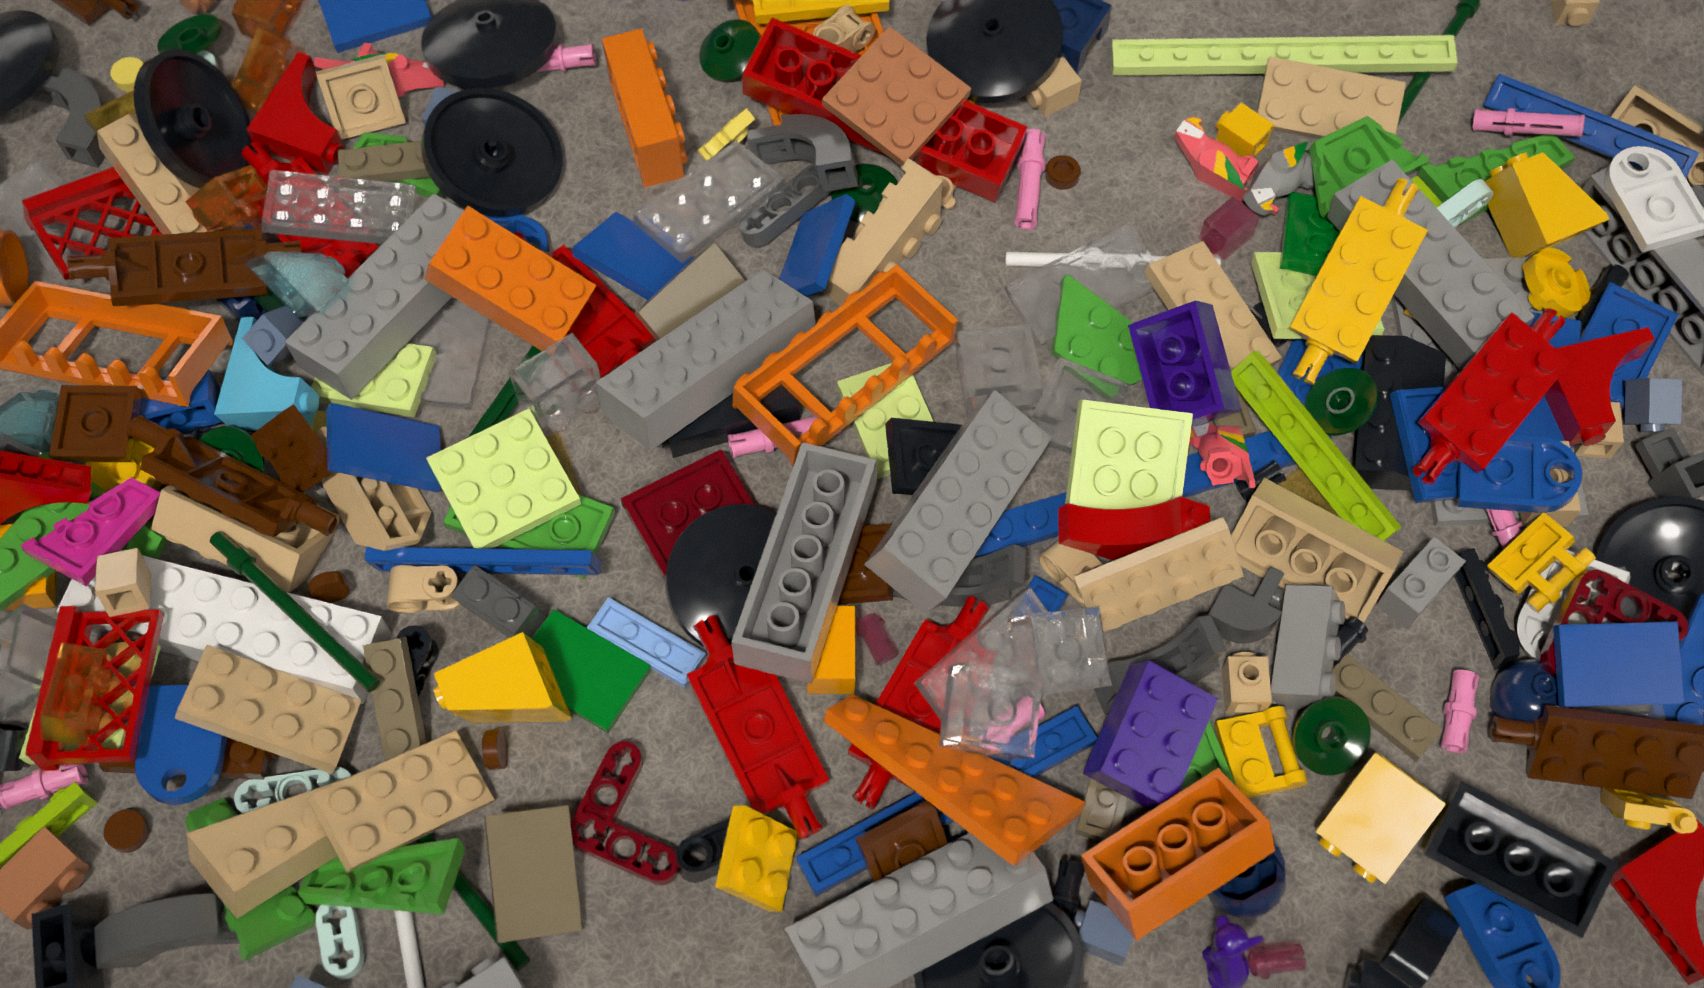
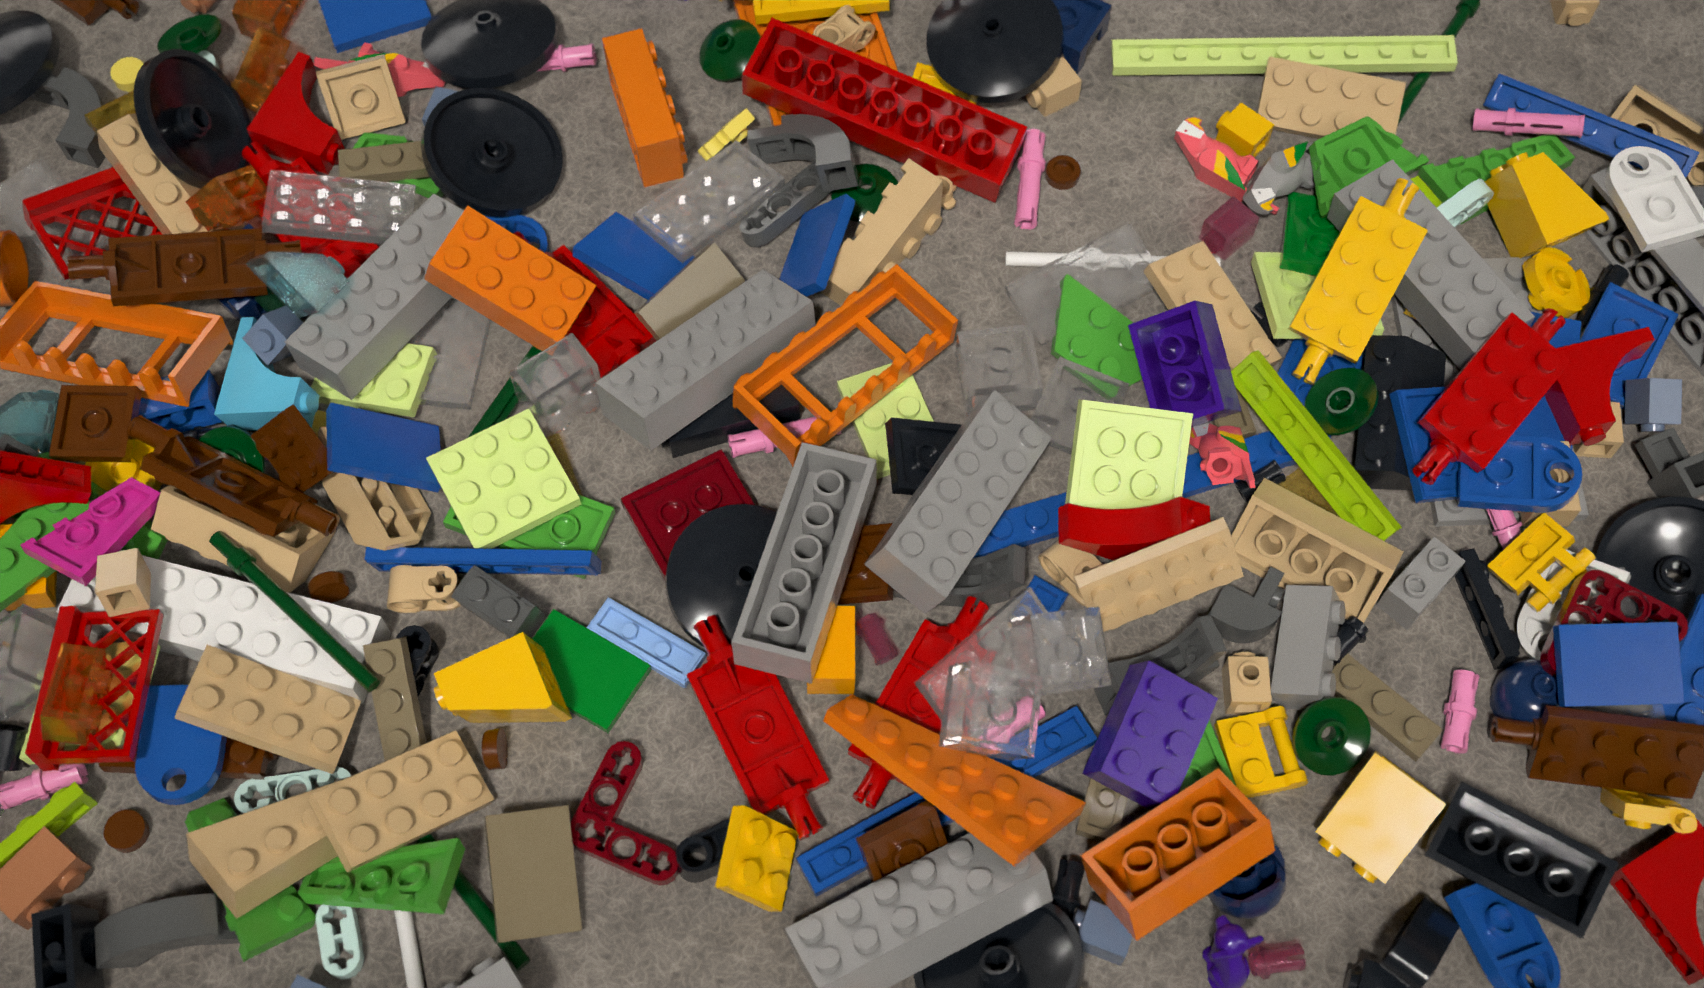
(896, 96): nougat plate -> none

